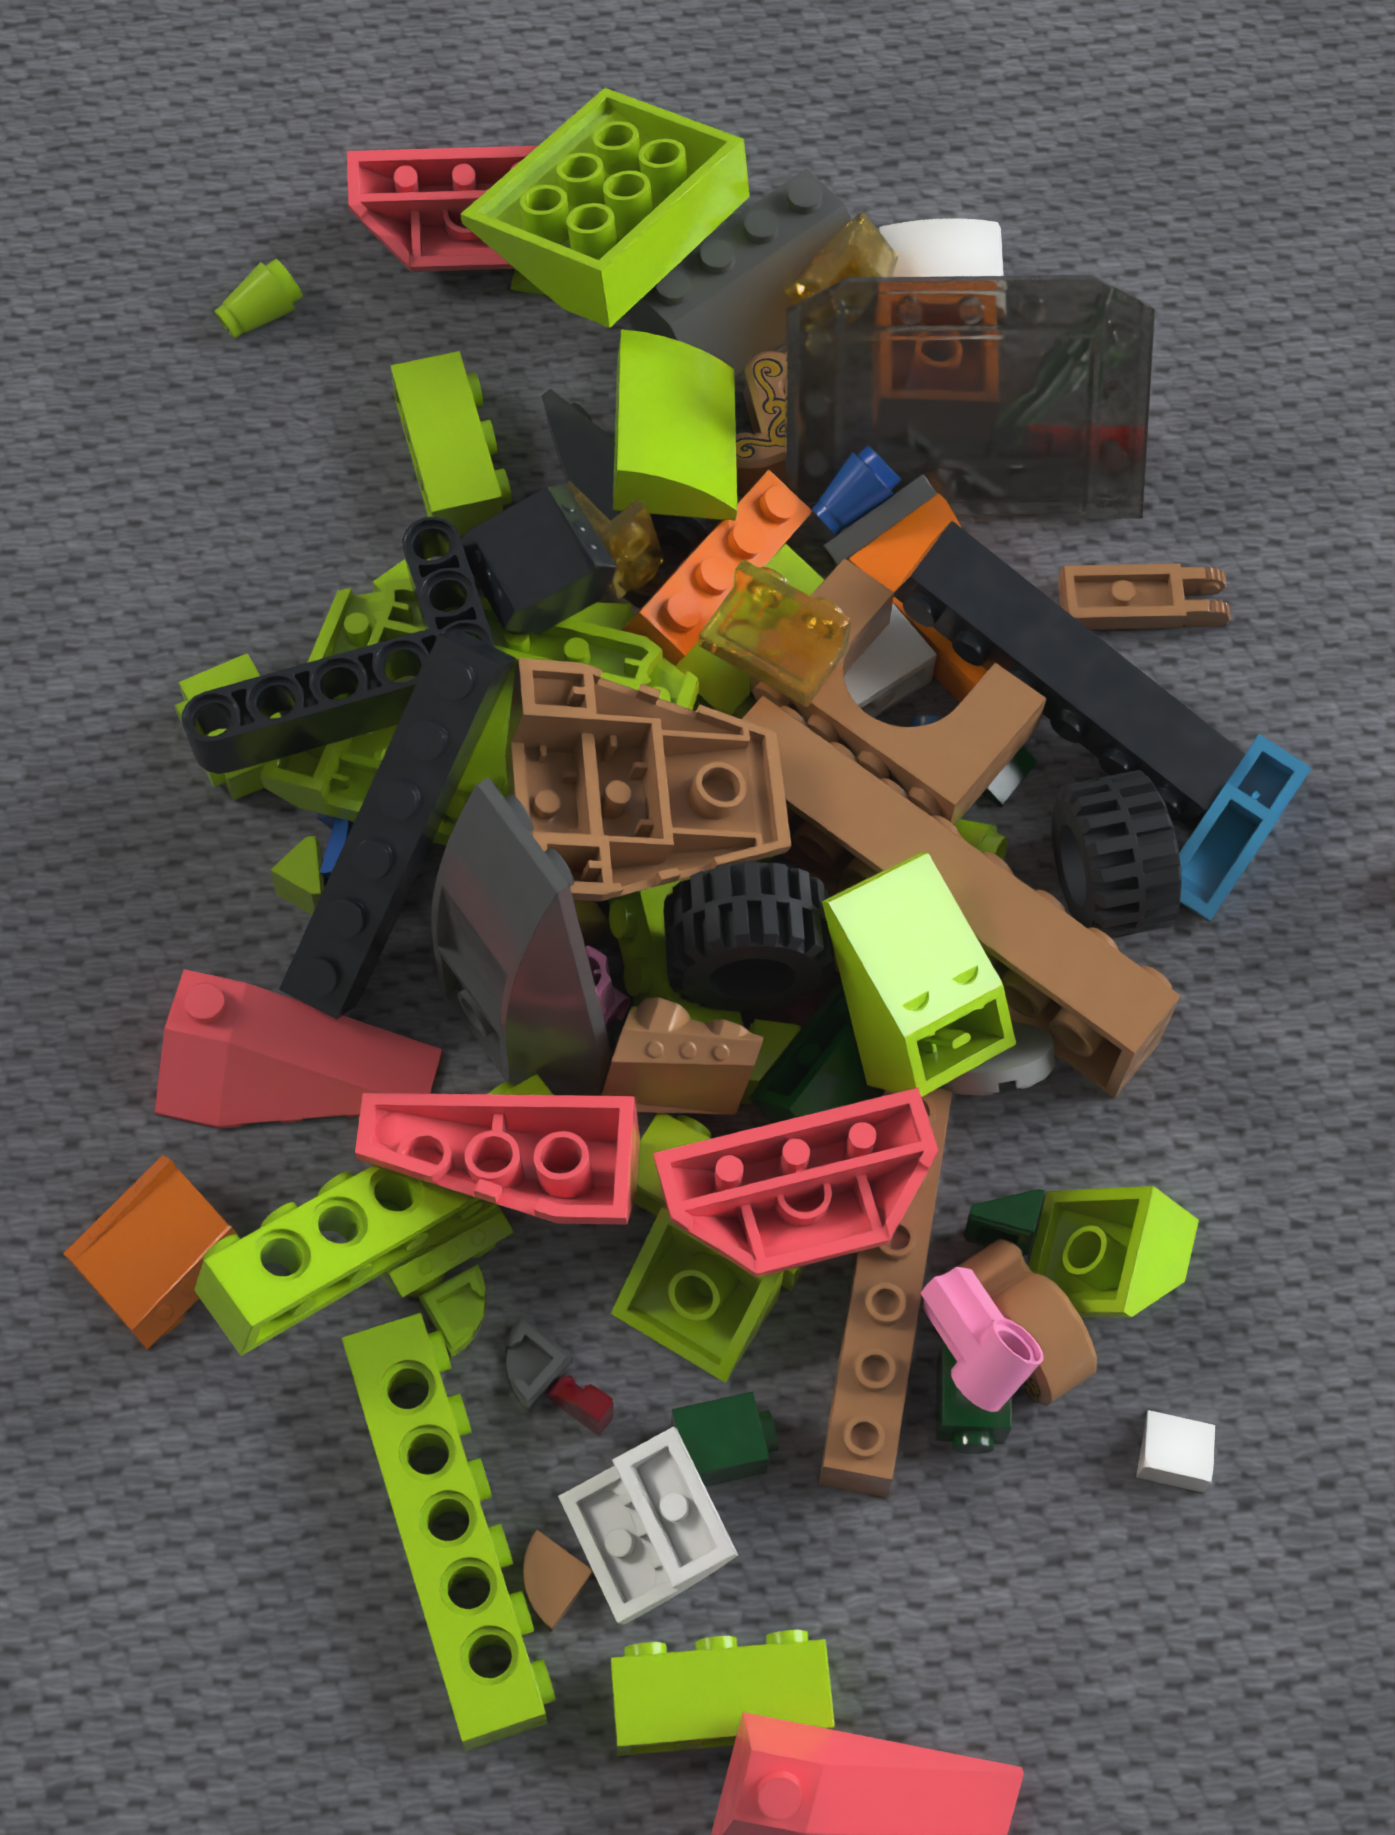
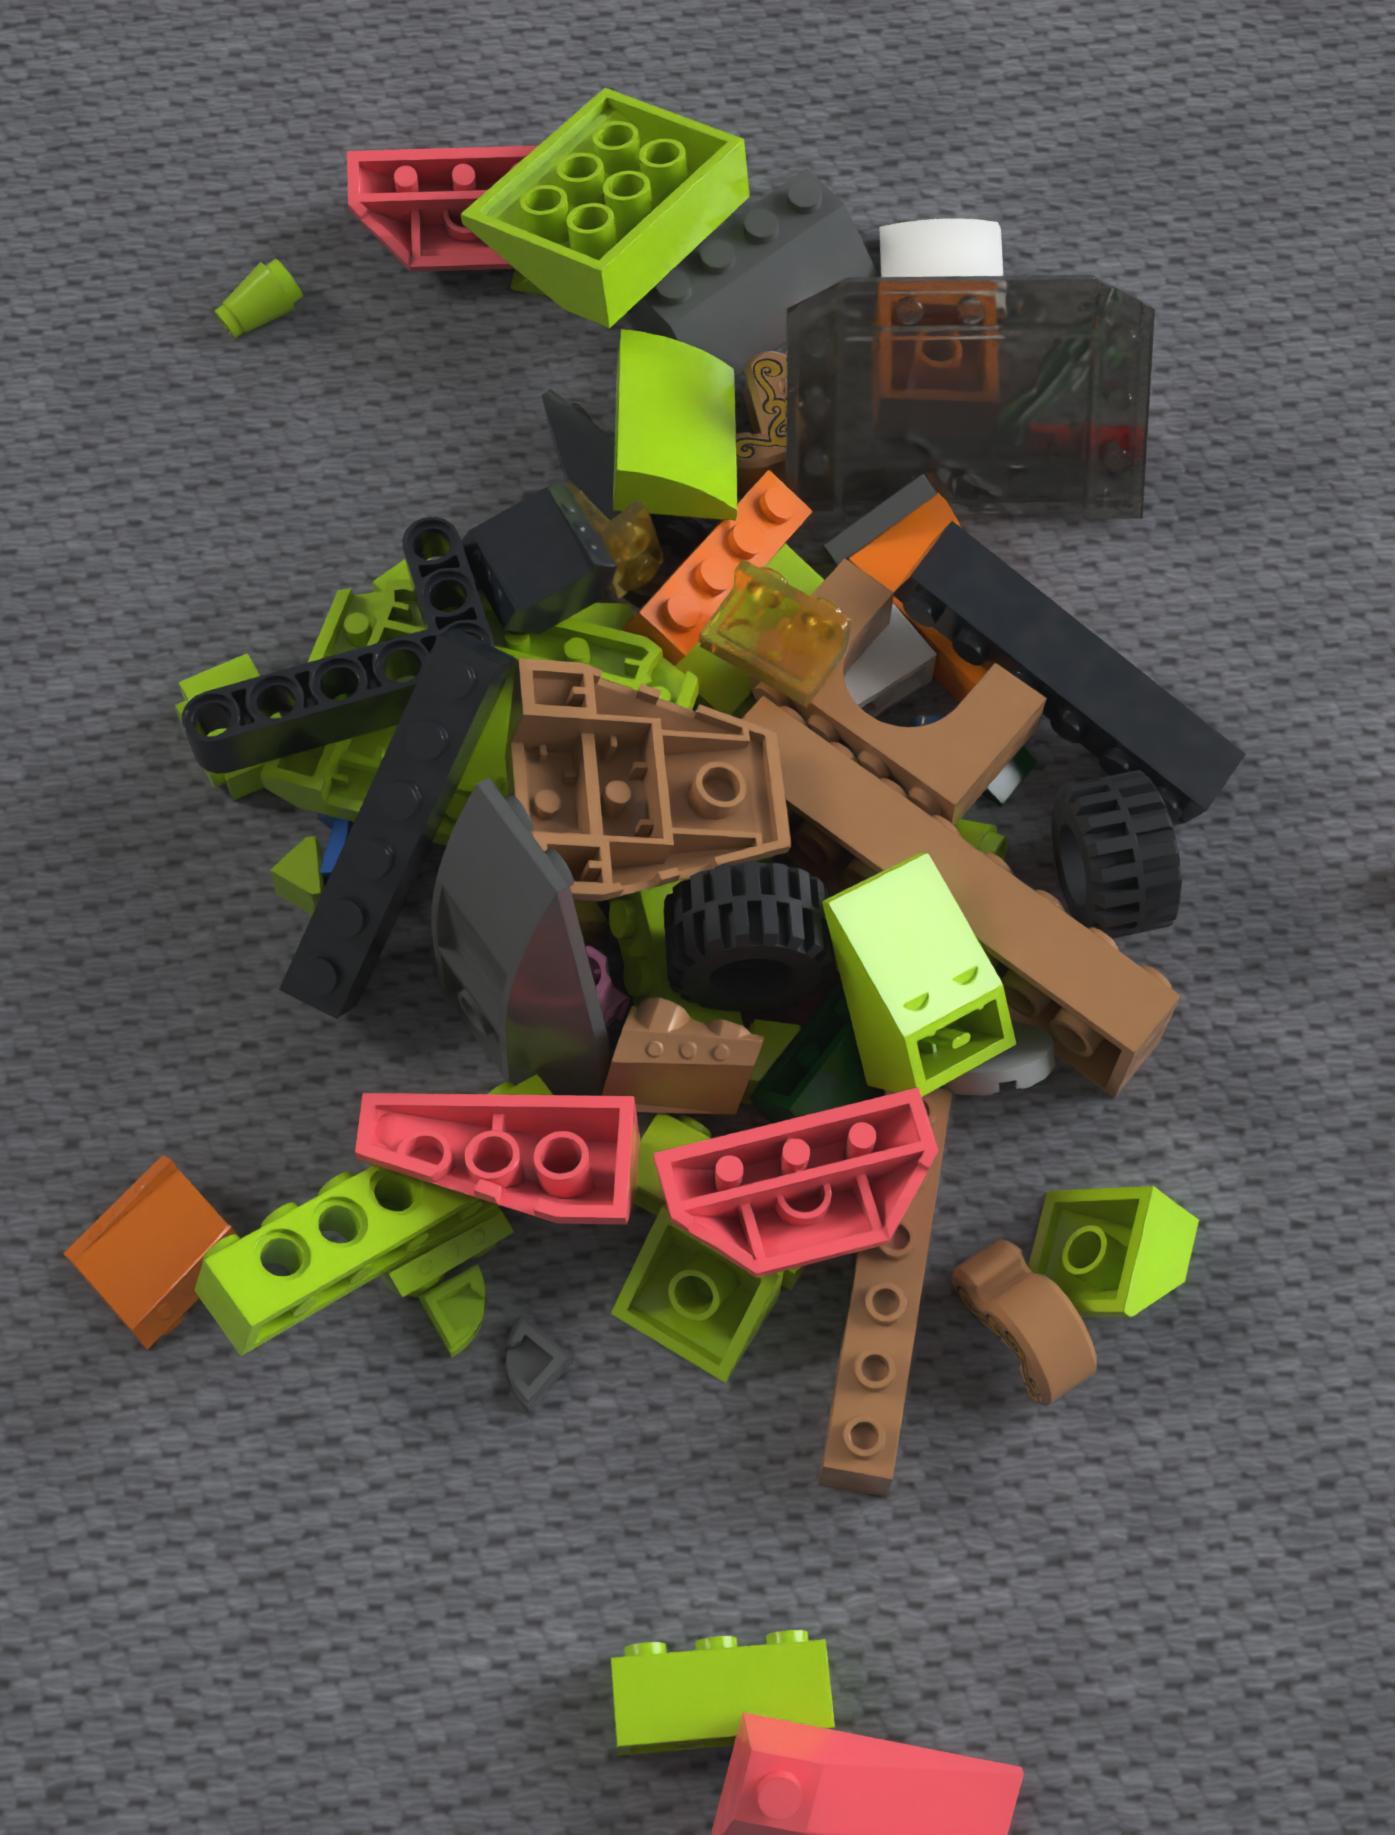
(265, 1057): coral wedge -> none
(449, 441): lime brick -> none
(482, 1706): lime brick -> none
(552, 1579): medium nougat tile -> none
(586, 1405): dark red tile -> none
(648, 1526): white slope -> none
(726, 1437): dark green brick -> none
(853, 253): clear yellow slope -> none
(856, 490): blue cone -> none
(963, 1422): dark green brick -> none
(989, 1350): bright pink piece -> none
(1005, 1218): dark green slope -> none
(1142, 596): medium nougat hinge -> none
(1177, 1452): white slope -> none
(1237, 825): dark azure slope -> none

